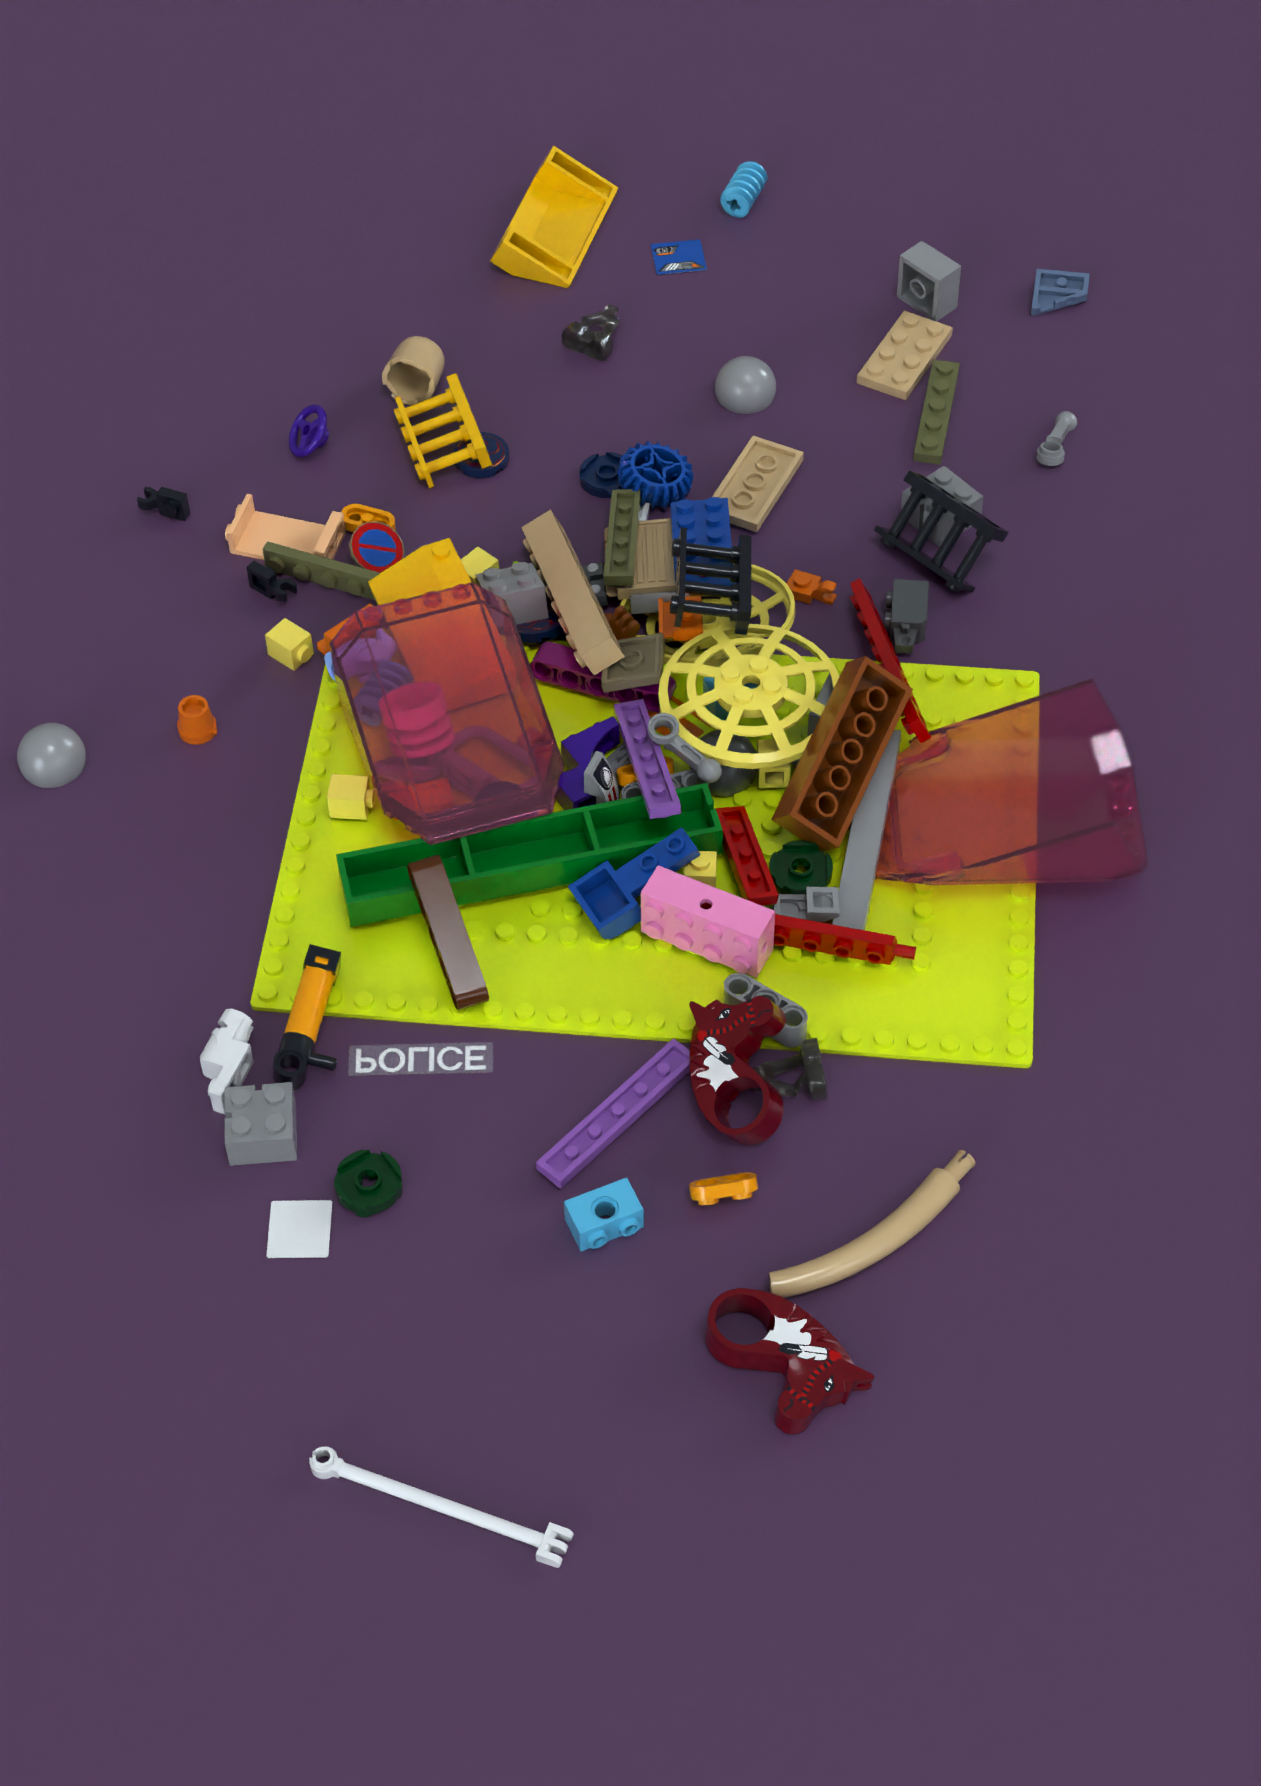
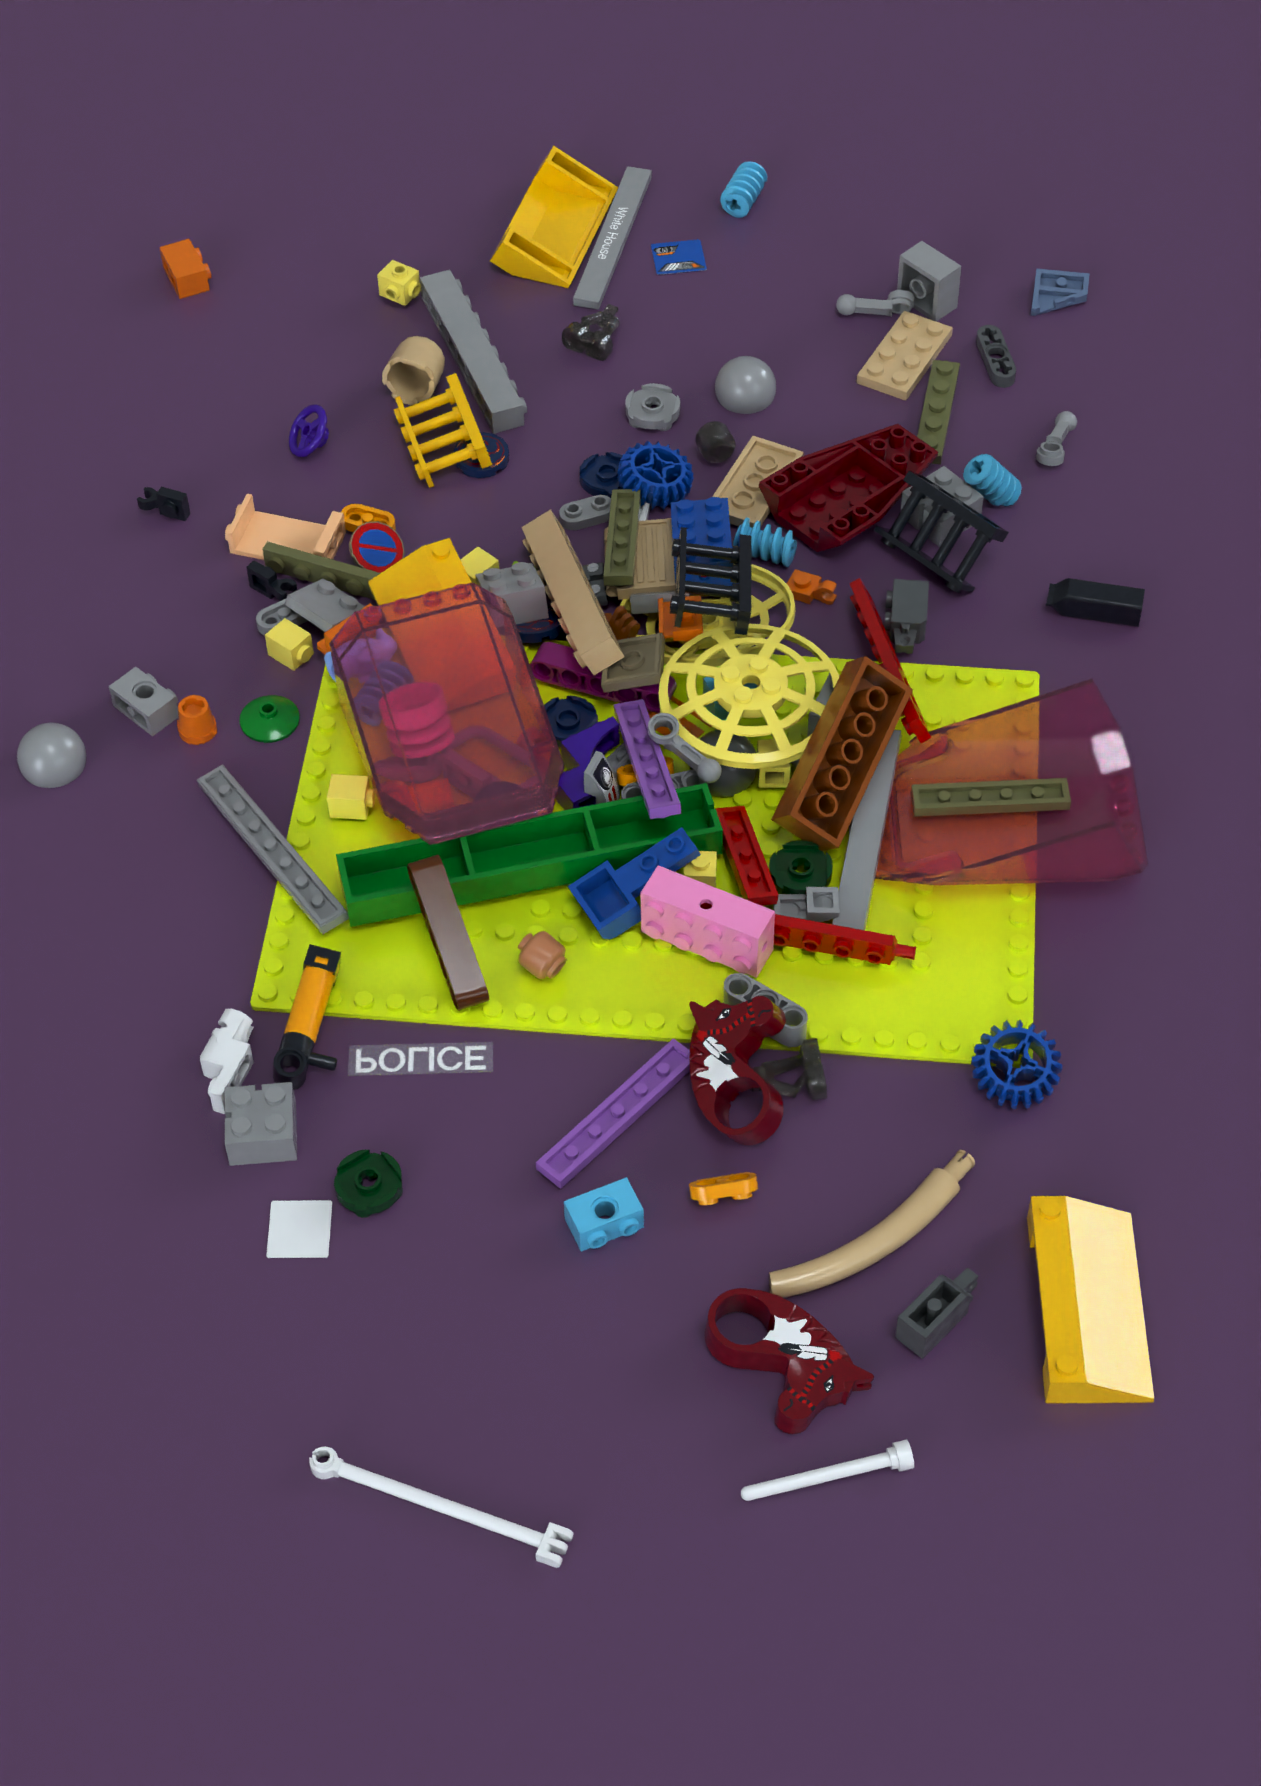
(144, 701): none -> light grey brick
(185, 268): none -> orange brick
(269, 718): none -> green dish
(273, 614): none -> light grey plate
(273, 849): none -> light grey tile
(322, 604): none -> light grey plate
(399, 282): none -> light yellow brick
(473, 352): none -> light grey brick
(542, 955): none -> nougat head
(570, 716): none -> dark blue tile
(585, 512): none -> light grey plate
(612, 238): none -> light grey tile
(642, 416): none -> light grey plate
(715, 442): none -> clear smoke head
(767, 543): none -> medium azure piece
(845, 486): none -> dark red wedge
(895, 1457): none -> white piece
(897, 303): none -> light grey piece
(935, 1312): none -> dark grey hinge
(990, 797): none -> olive plate
(992, 480): none -> medium azure piece
(999, 347): none -> dark grey beam
(1029, 1068): none -> blue gear
(1089, 1303): none -> yellow slope
(1097, 601): none -> black piece

